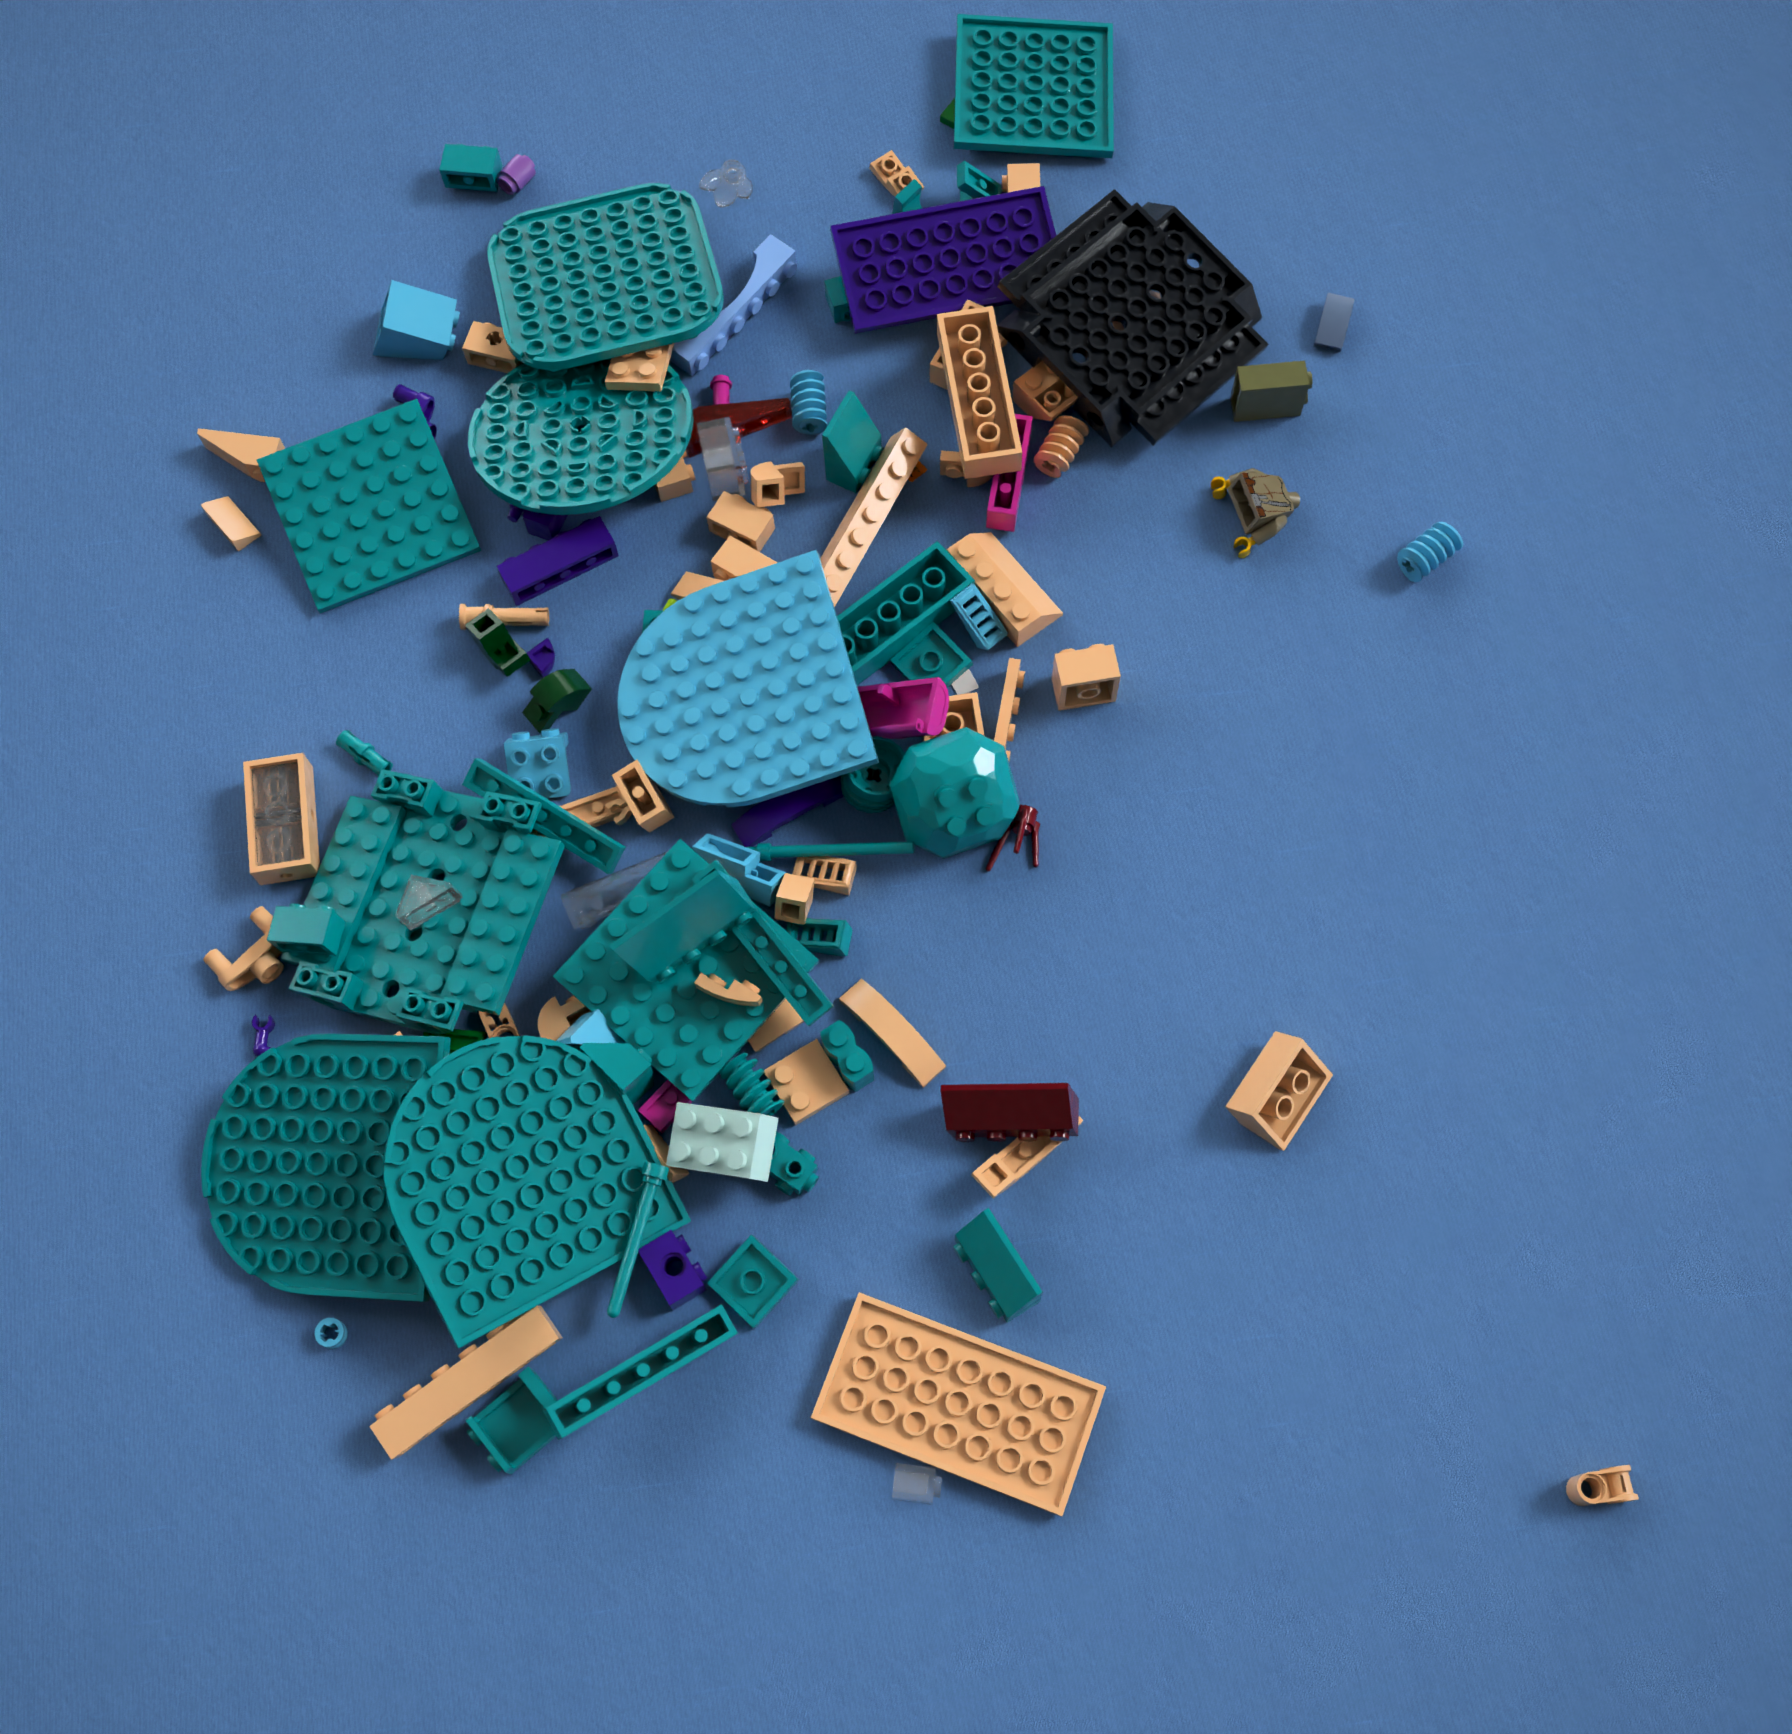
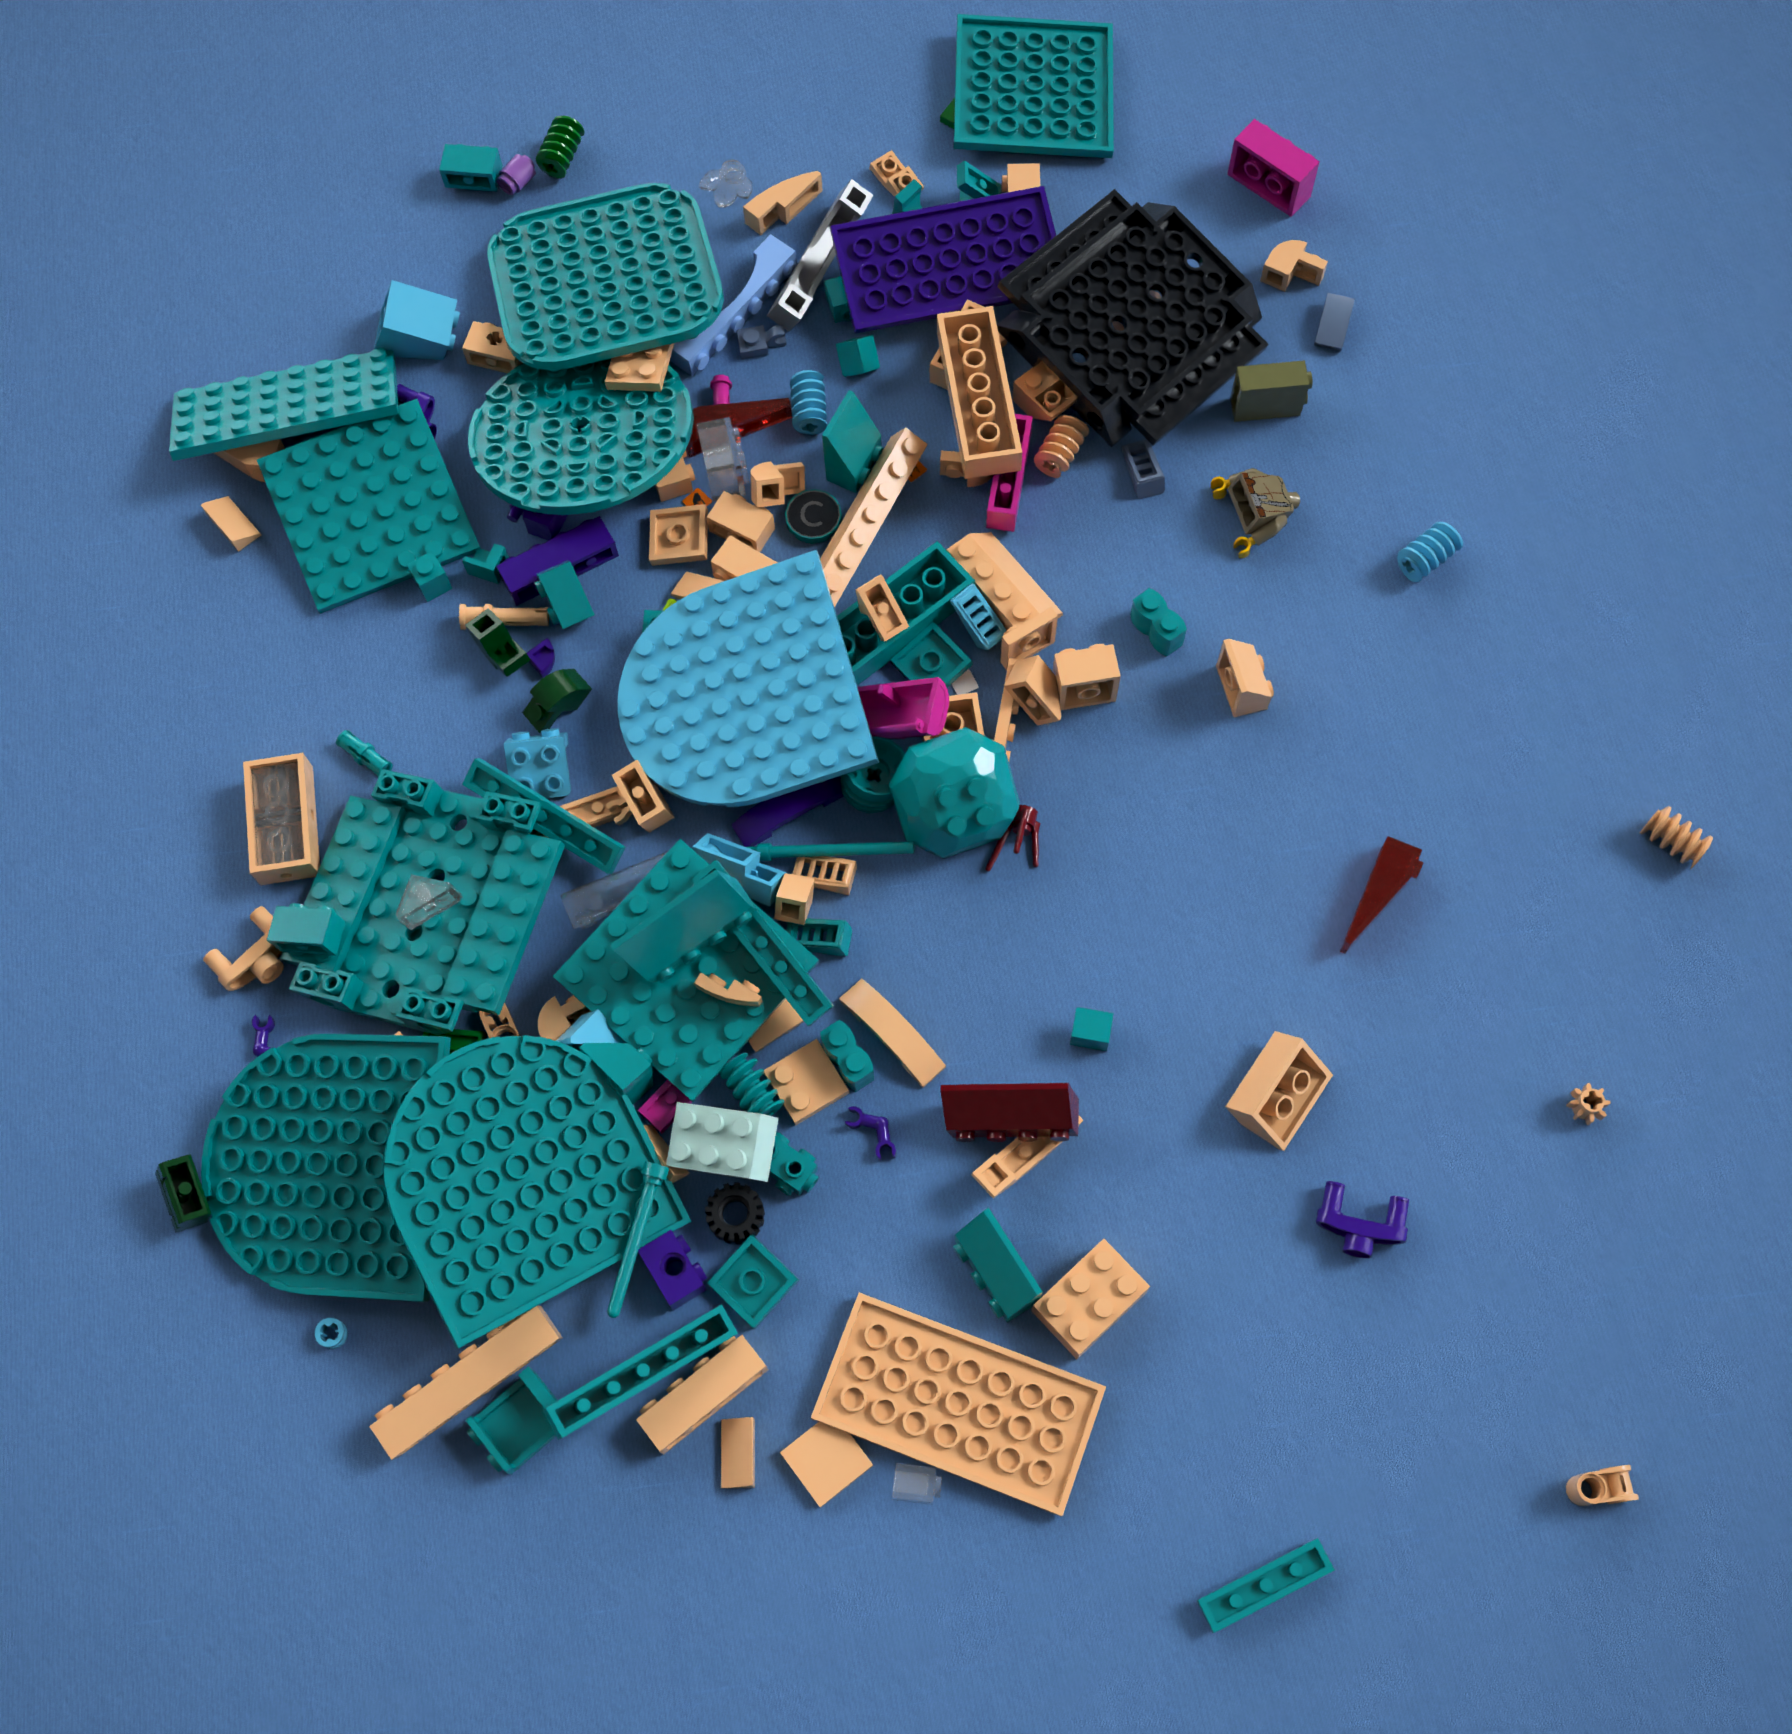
(183, 1193): none -> dark green brick
(283, 403): none -> teal plate
(429, 576): none -> teal brick
(484, 563): none -> teal panel
(559, 146): none -> green piece
(564, 595): none -> teal brick
(678, 535): none -> light nougat plate
(697, 497): none -> orange sticker
(701, 1394): none -> light nougat brick
(721, 1199): none -> black tyre
(738, 1453): none -> light nougat slope
(755, 340): none -> sand blue plate
(782, 201): none -> light nougat slope
(813, 516): none -> black tile
(817, 257): none -> light grey arch
(826, 1461): none -> light nougat tile
(857, 355): none -> teal panel
(878, 1123): none -> dark purple arm
(881, 607): none -> light nougat slope
(1030, 637): none -> light nougat plate
(1035, 689): none -> light nougat slope
(1090, 1298): none -> light nougat brick
(1091, 1029): none -> teal panel
(1147, 484): none -> sand blue slope
(1161, 624): none -> teal brick
(1243, 678): none -> light nougat slope
(1265, 1585): none -> teal plate
(1273, 167): none -> dark pink brick
(1291, 260): none -> light nougat brick
(1360, 1233): none -> dark purple connector
(1389, 876): none -> clear red slope
(1583, 1110): none -> light nougat gear
(1677, 836): none -> light nougat piece

